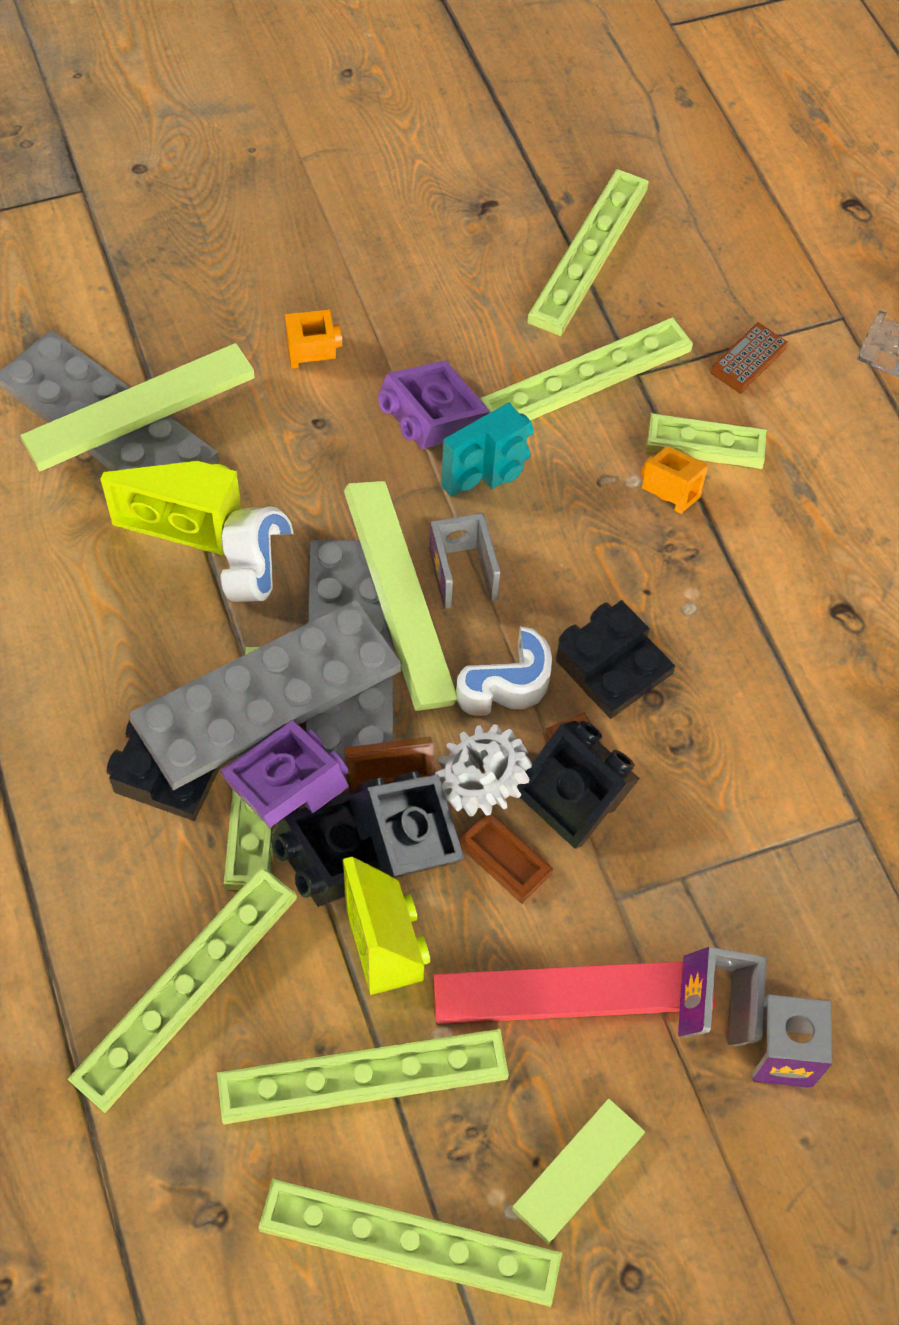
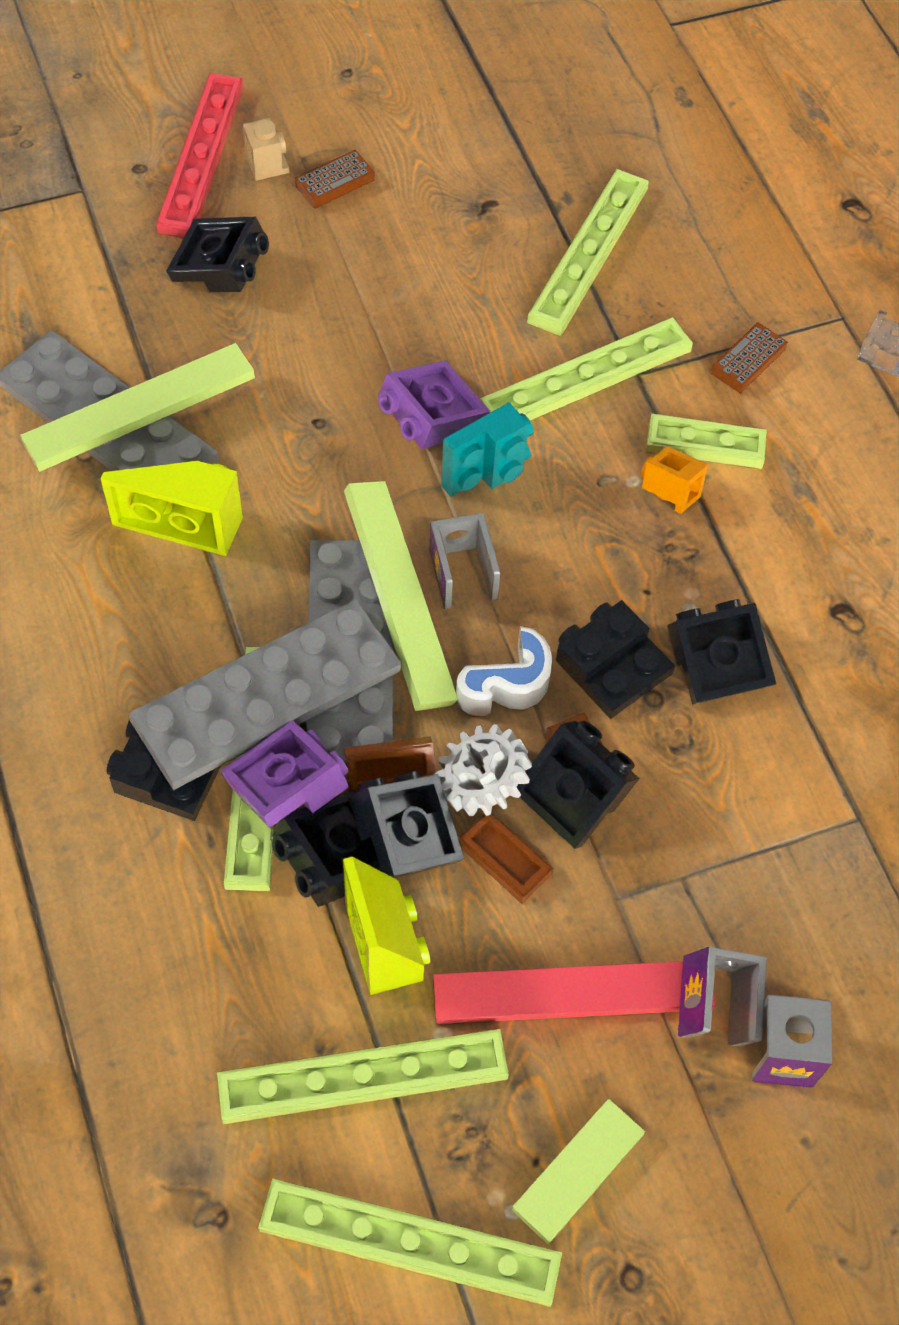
(182, 989): yellowish green tile -> none
(200, 155): none -> coral tile
(220, 253): none -> black plate
(248, 551): white animal -> none
(264, 149): none -> tan brick
(311, 336): light orange brick -> none
(334, 179): none -> dark orange tile
(721, 651): none -> black plate

